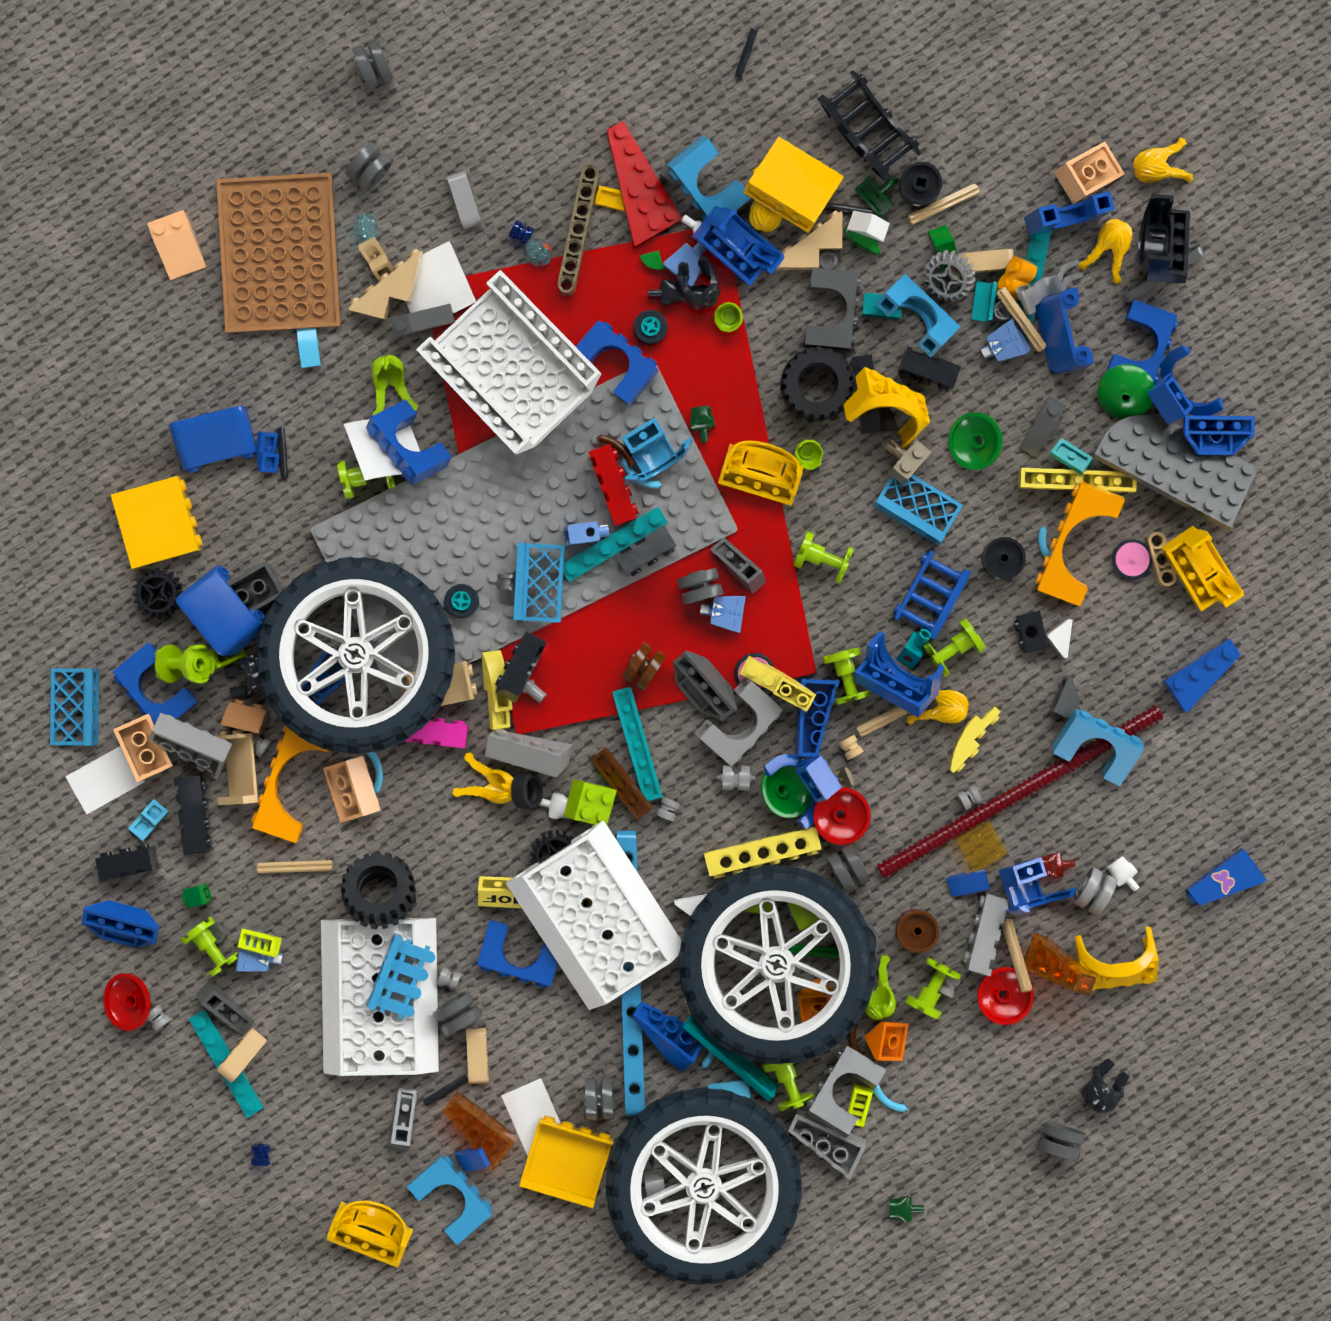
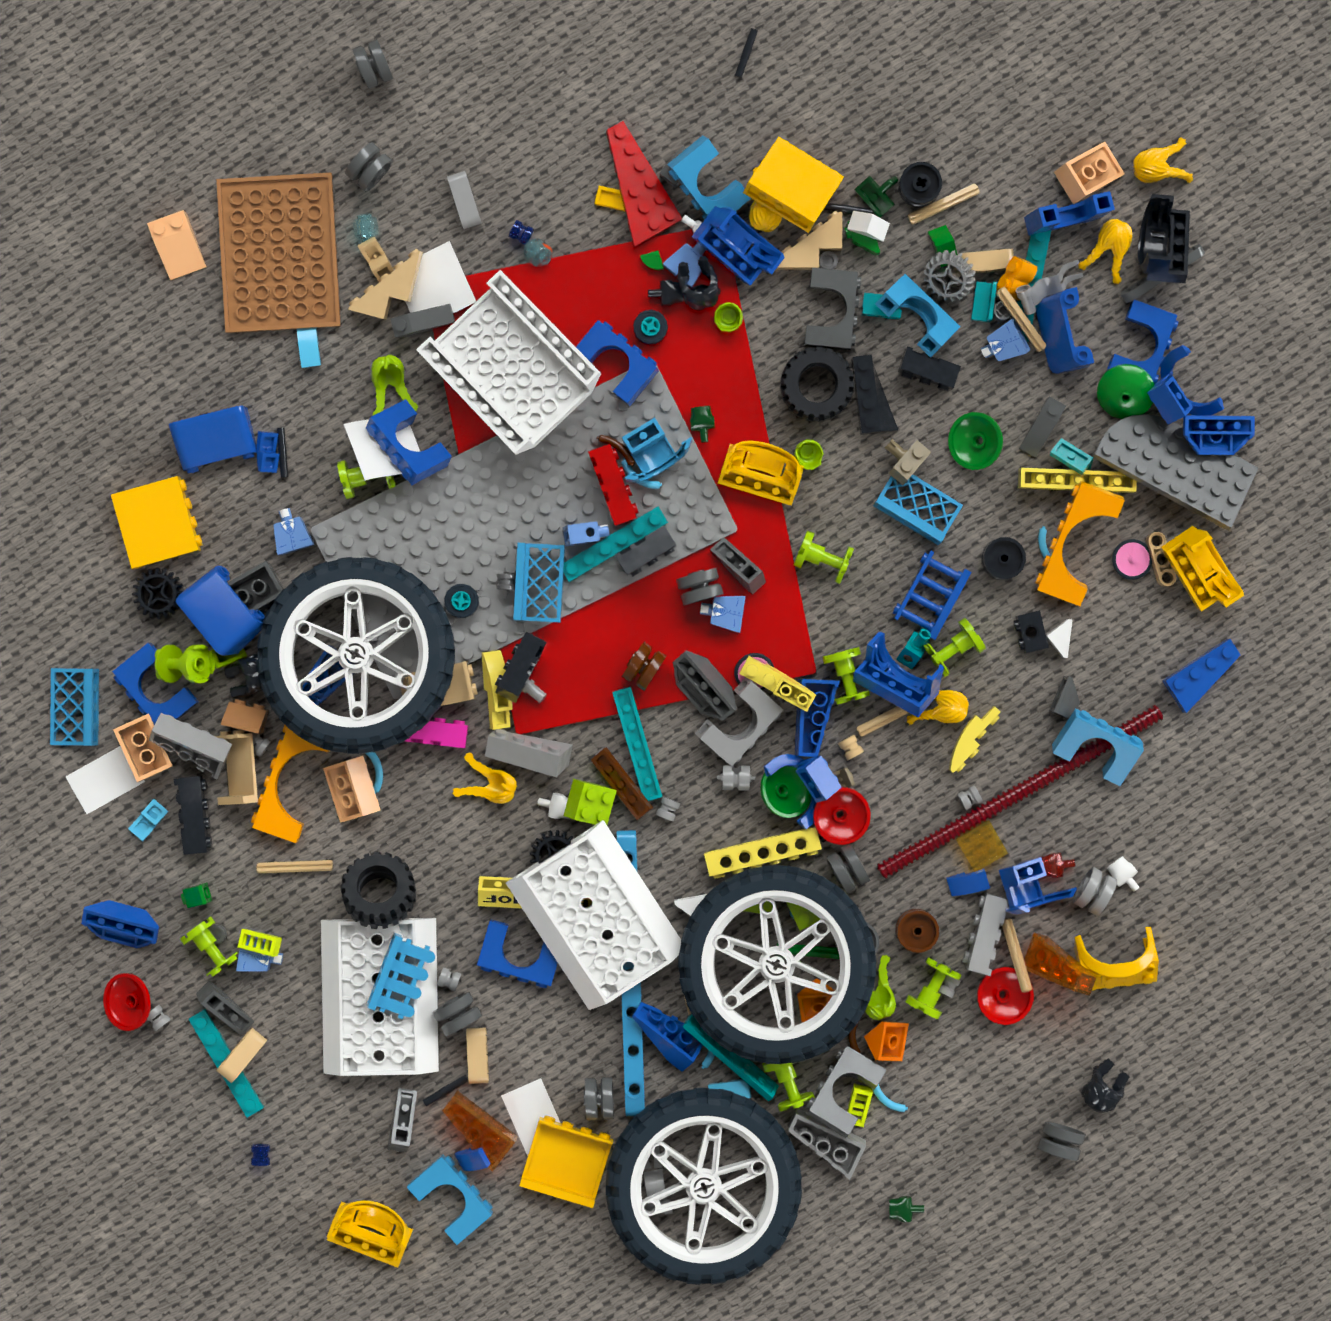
(126, 862): black wedge -> none
(291, 534): none -> medium blue torso
(518, 790): black tyre -> none
(578, 221): dark tan beam -> none
(856, 139): black fence -> none
(880, 391): yellow piece -> none
(1227, 878): blue slope -> none

